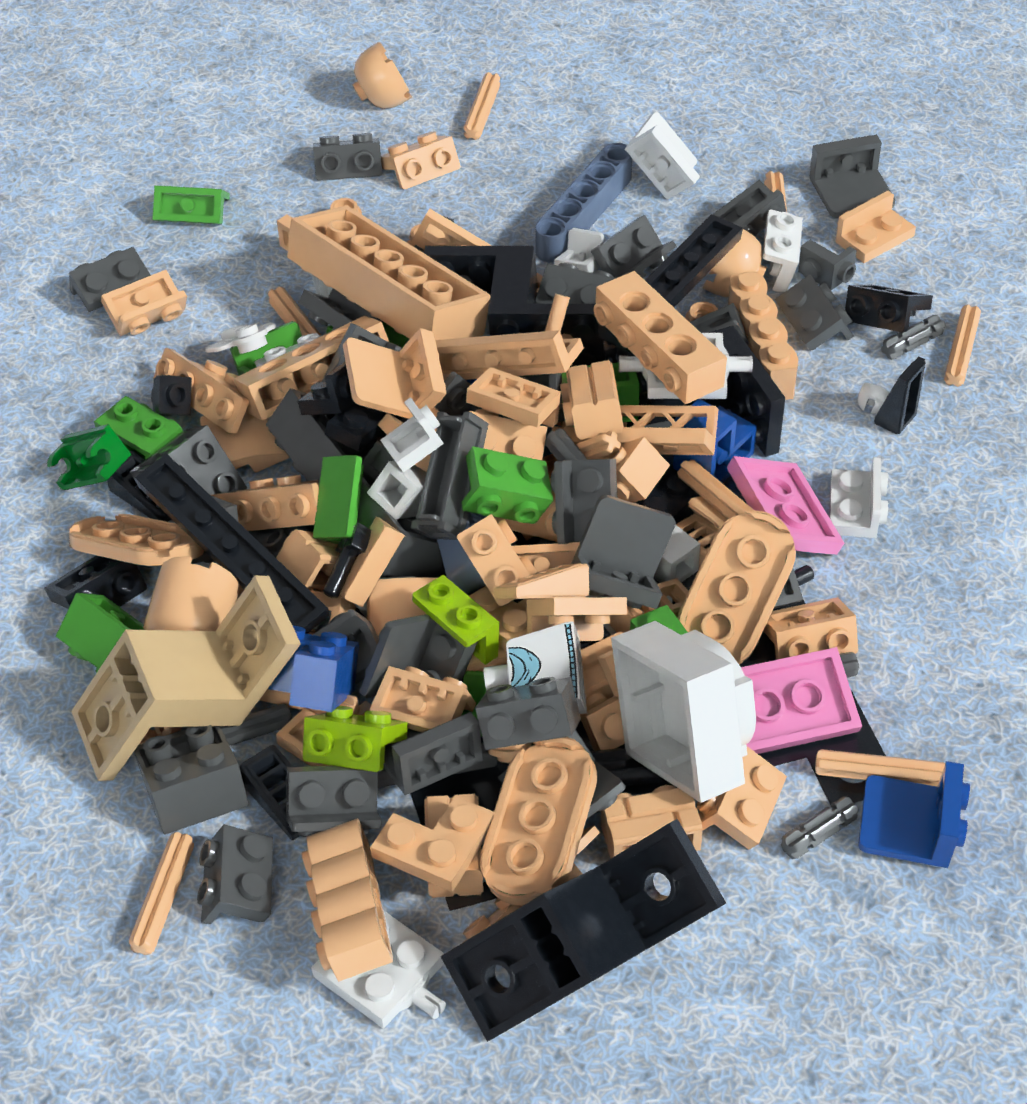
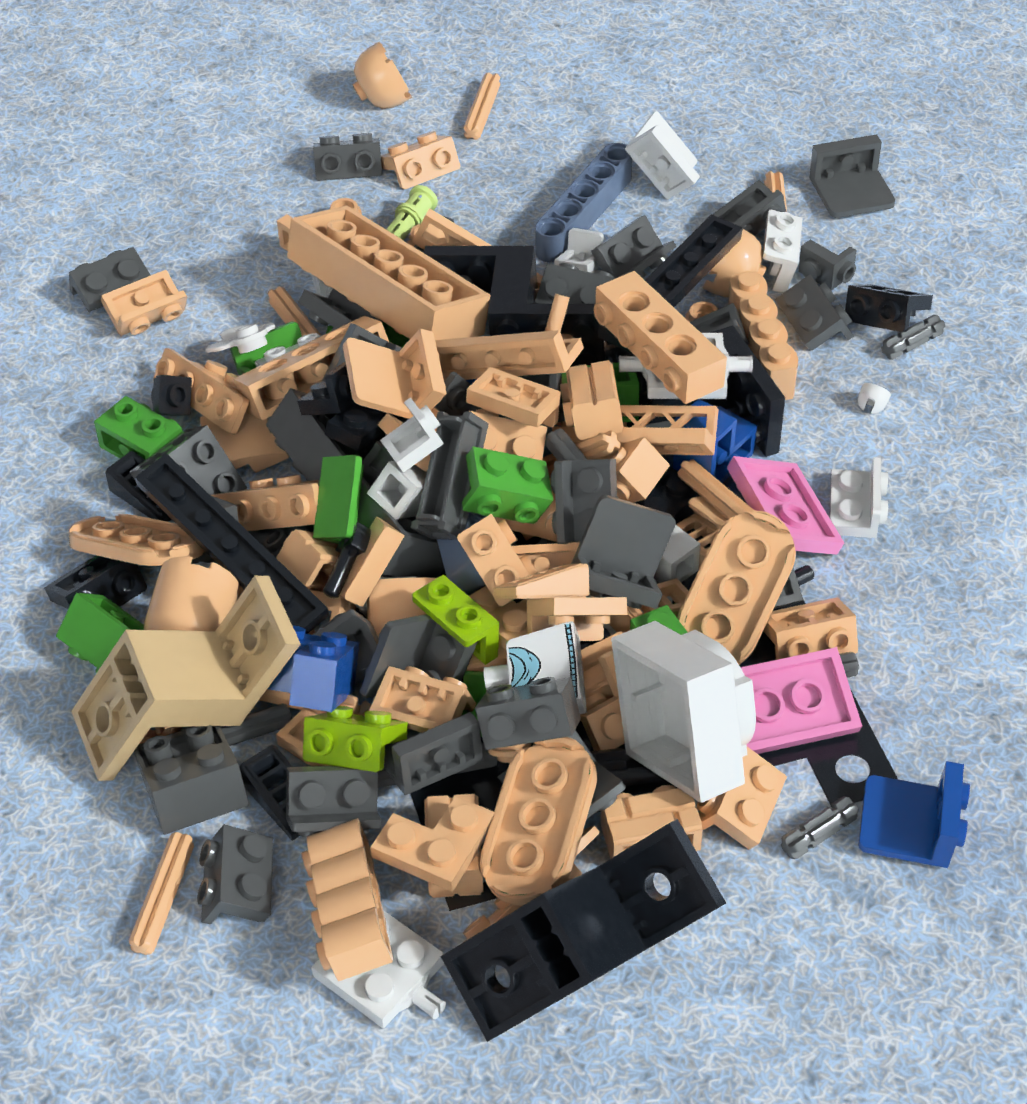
(89, 457): green hinge -> none
(189, 204): bright green panel -> none
(412, 211): none -> yellowish green pin
(864, 765): light nougat axle -> none
(873, 228): light nougat bracket -> none
(903, 399): black slope -> none
(962, 345): light nougat axle -> none

